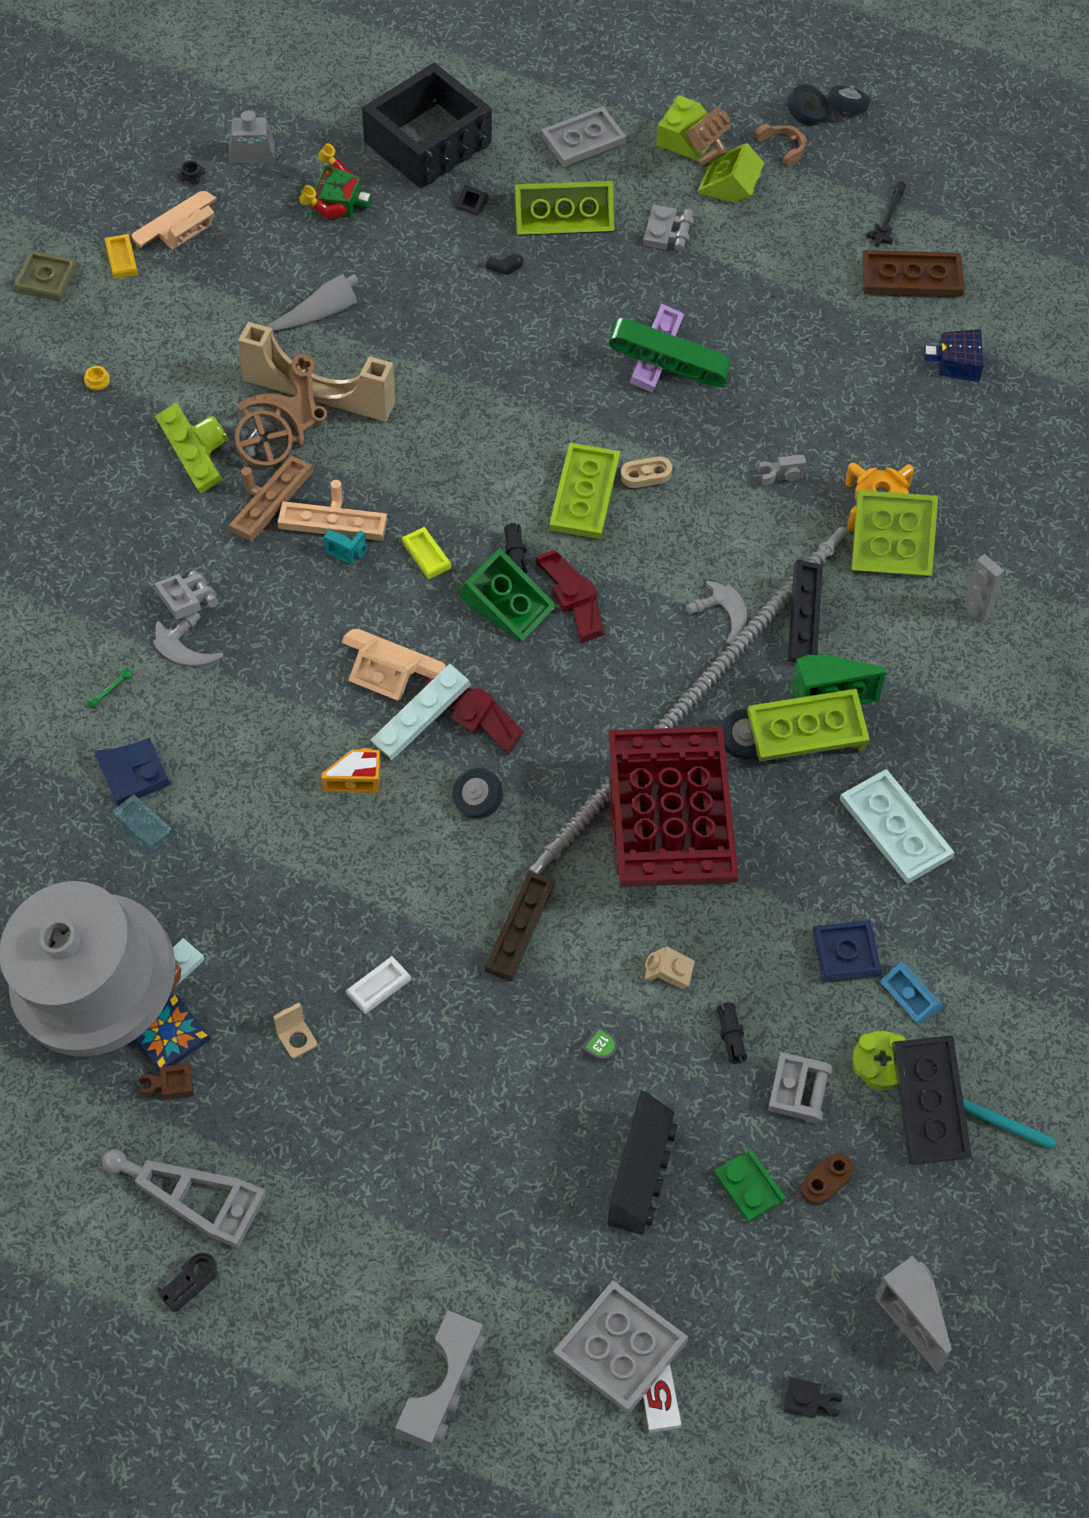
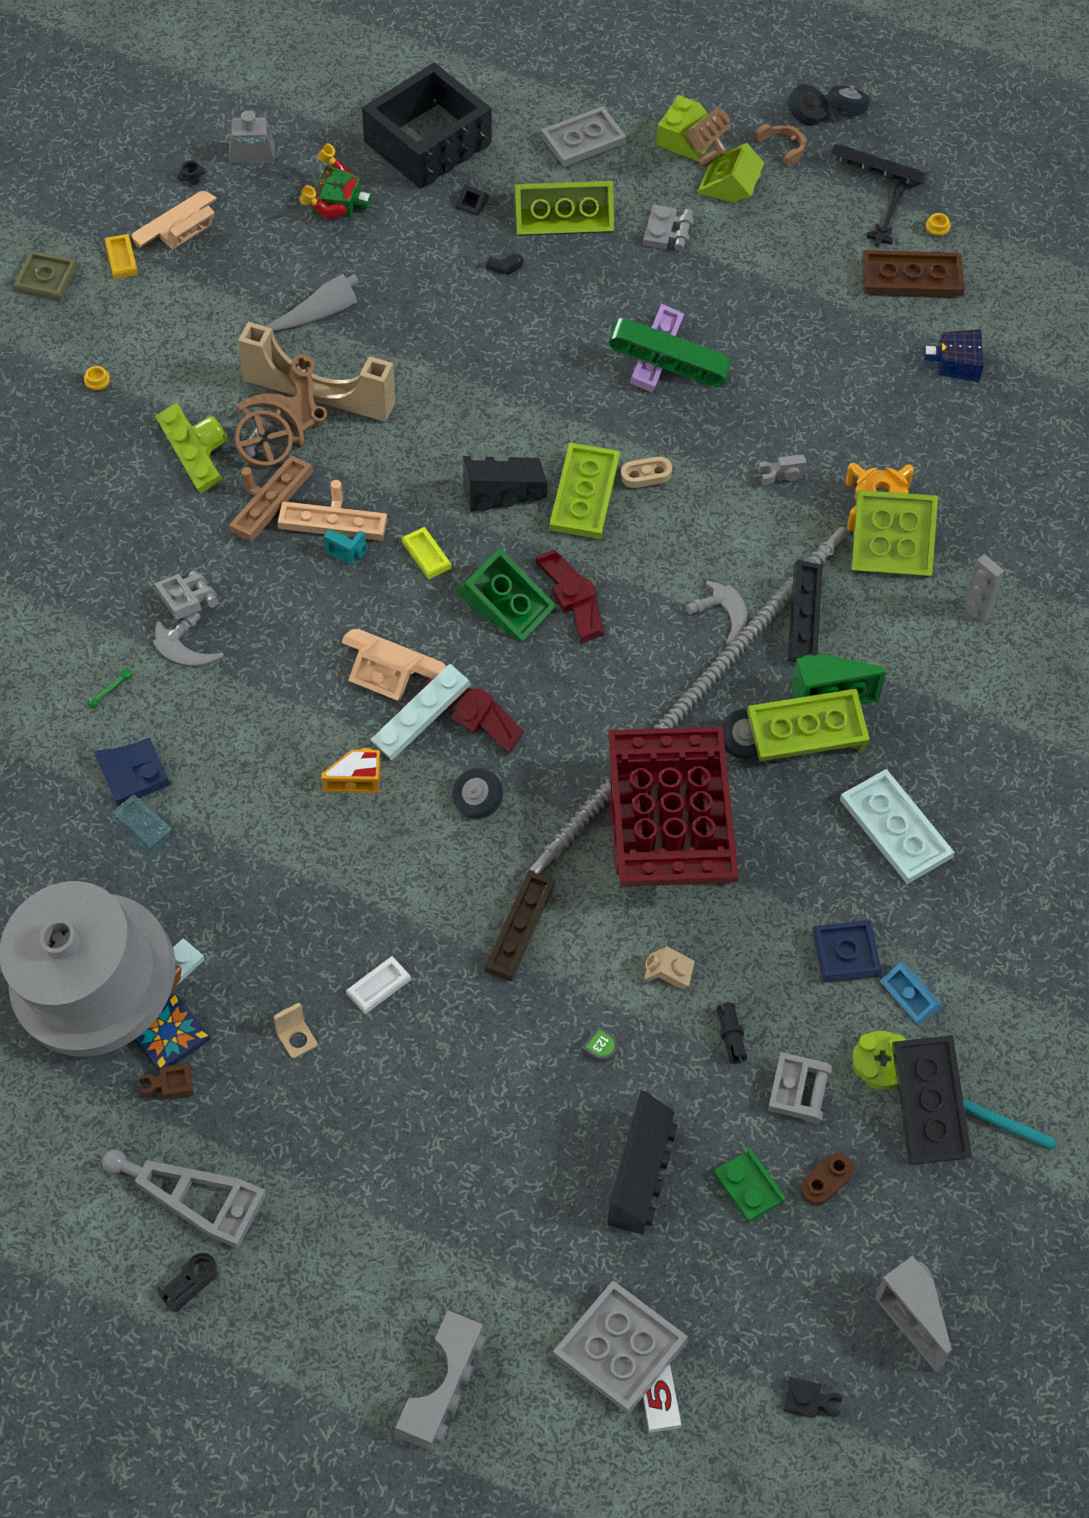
(502, 483): none -> black wedge
(515, 547): black pin -> none
(889, 168): none -> black plate
(938, 224): none -> yellow plate

